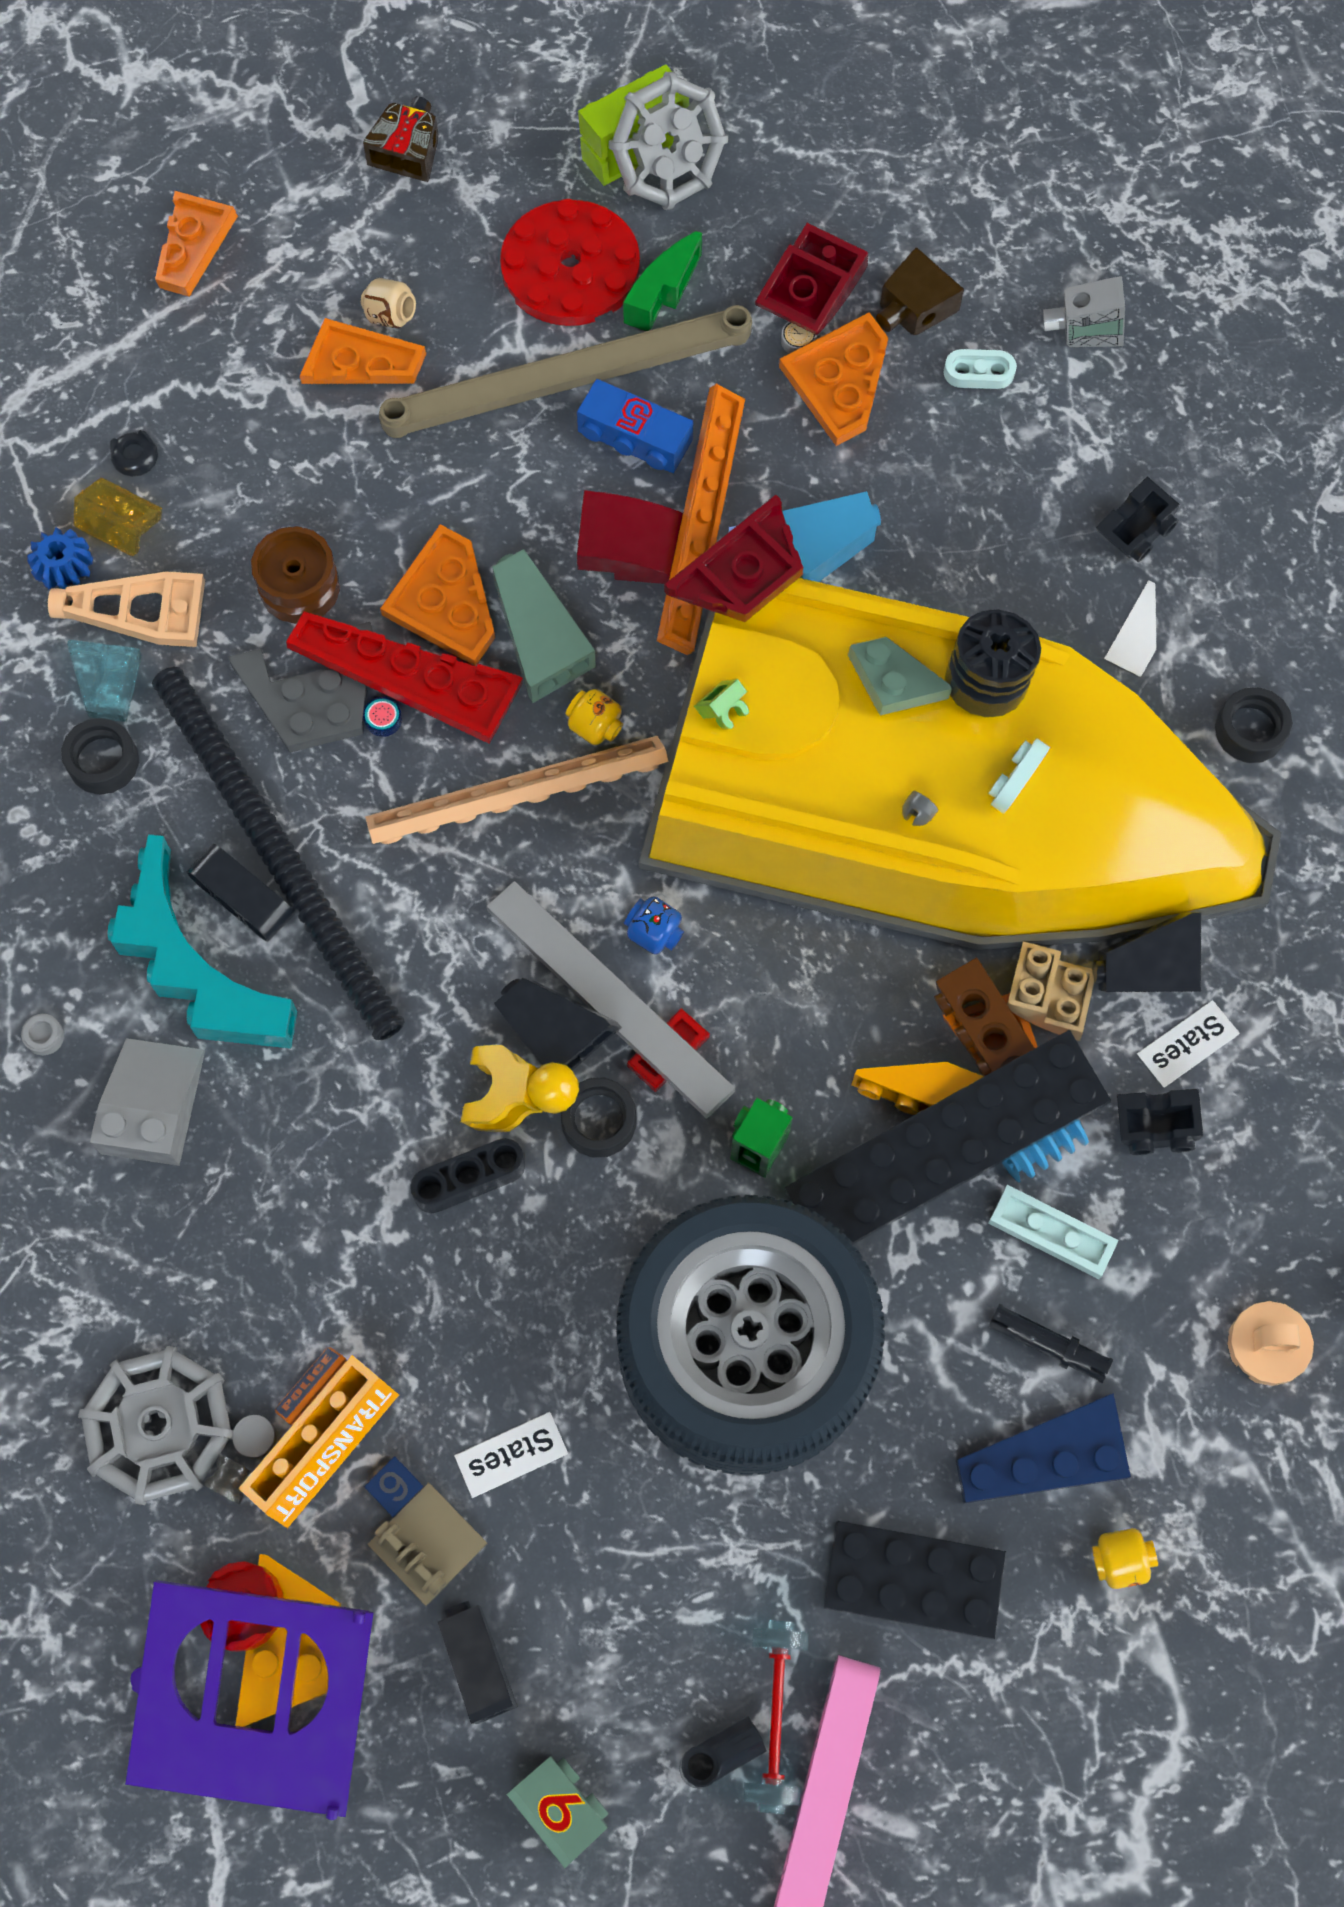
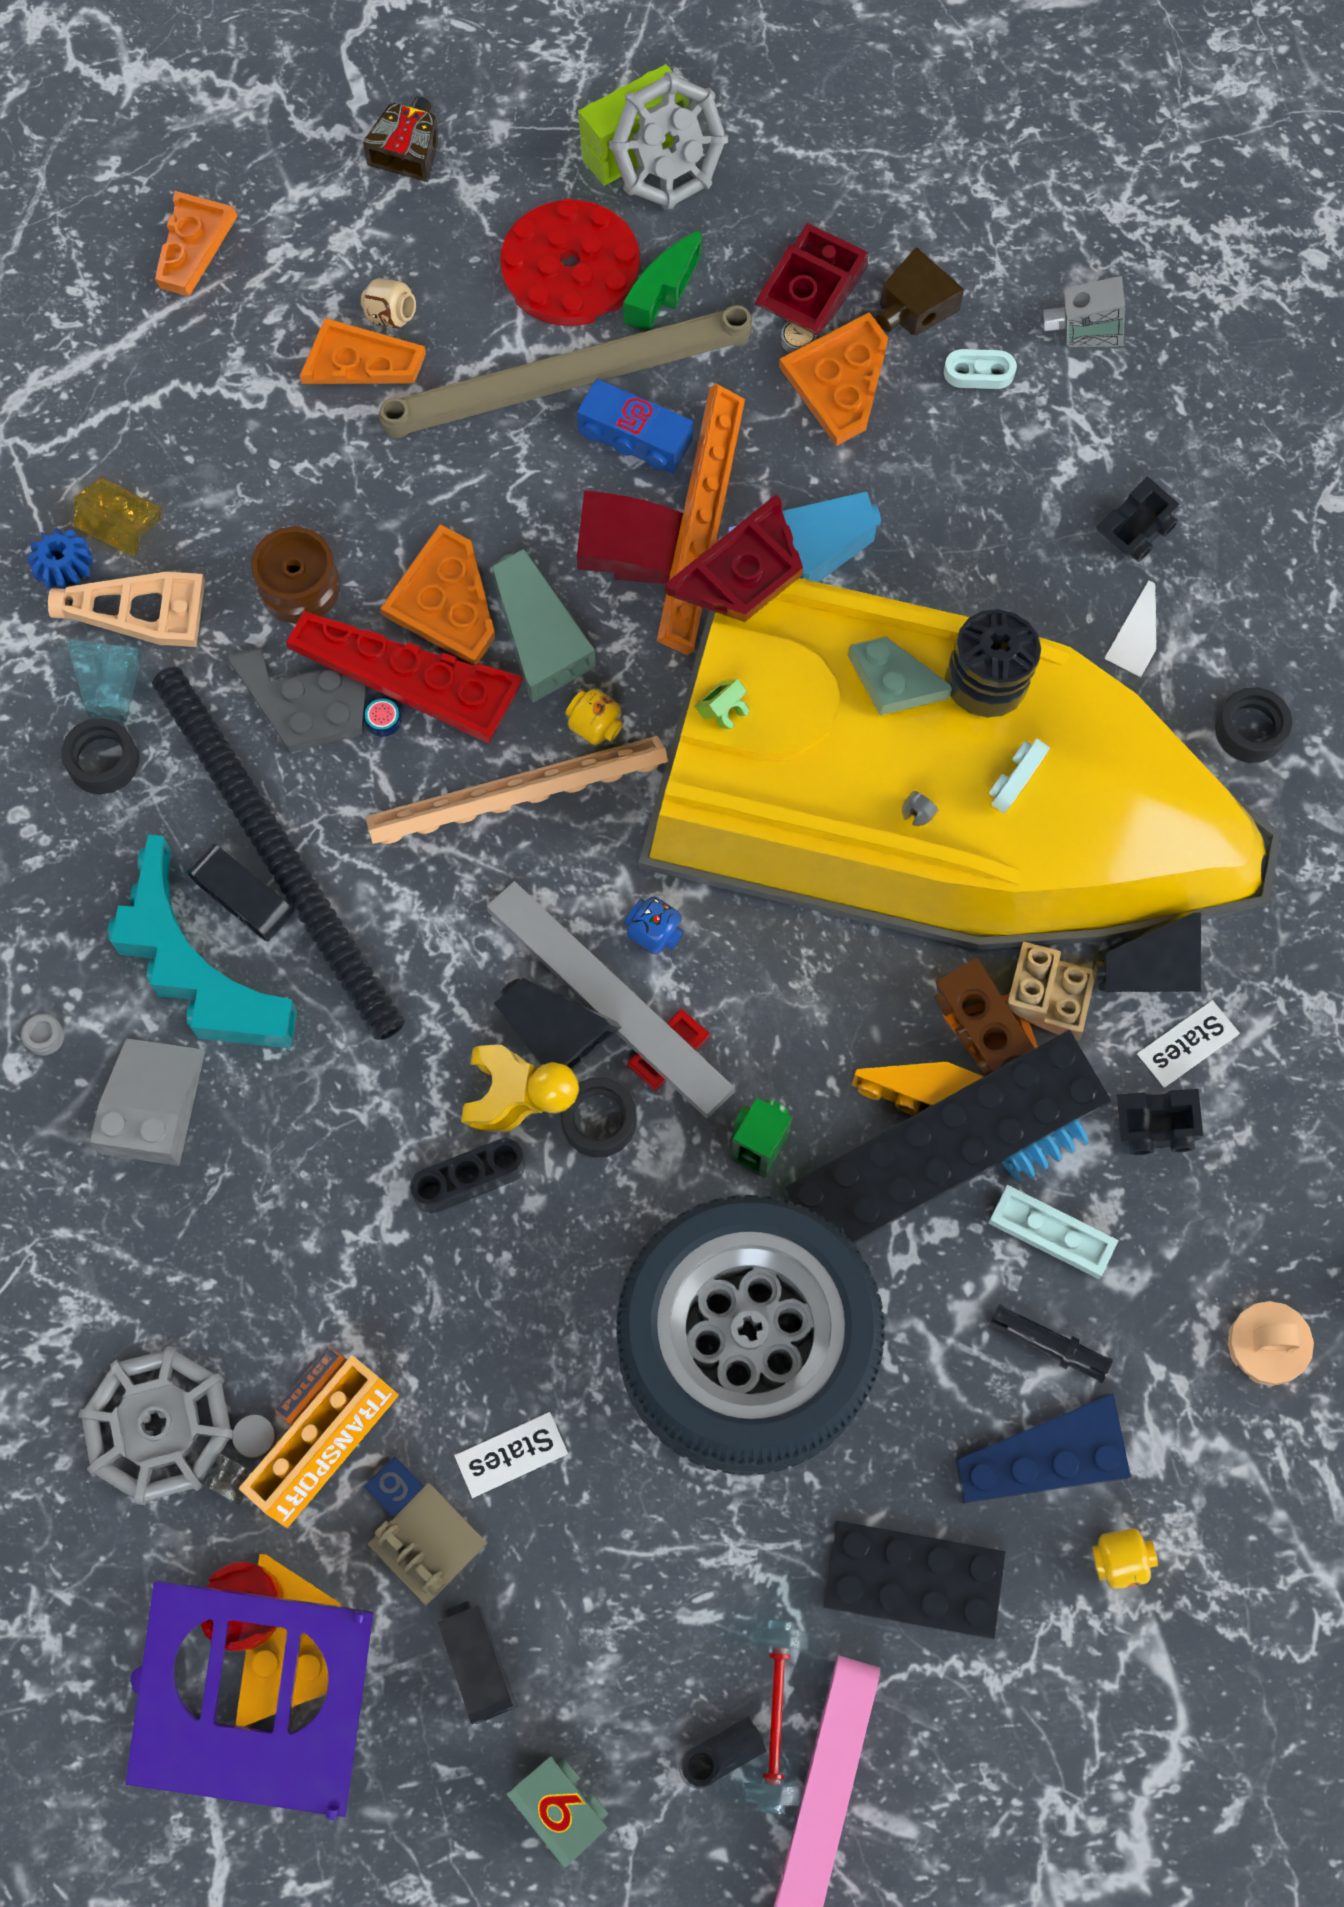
(137, 466): black piece -> none

